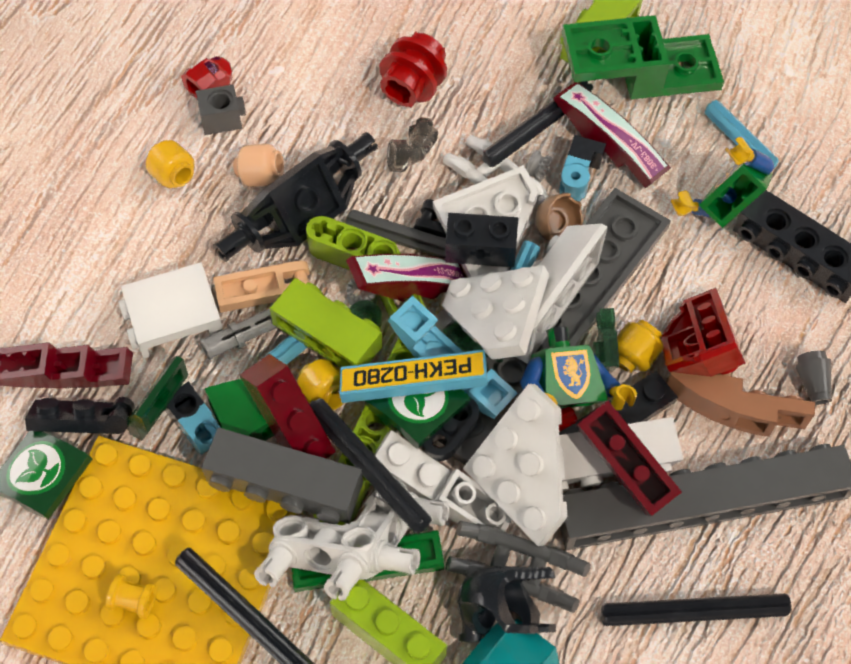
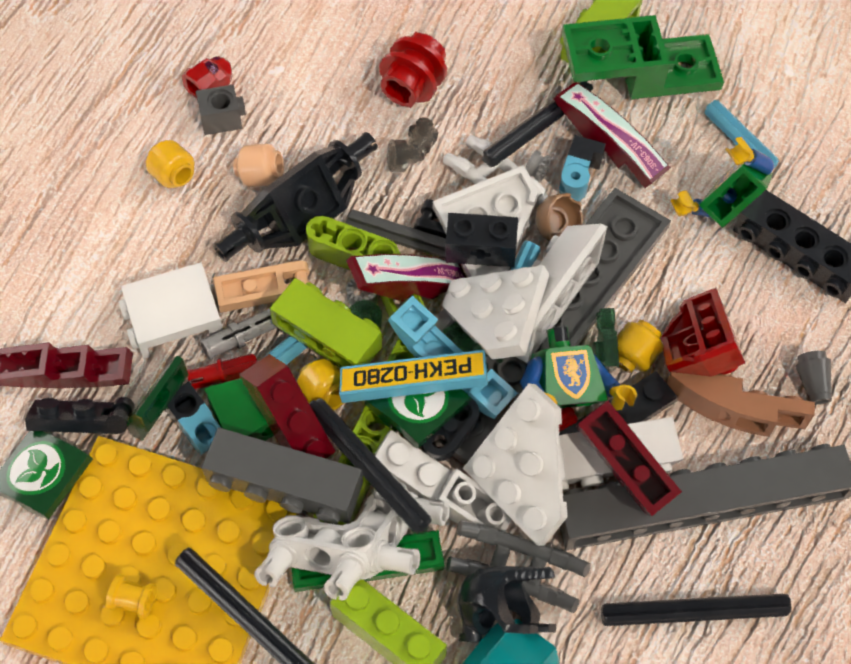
(221, 371): none -> red axle

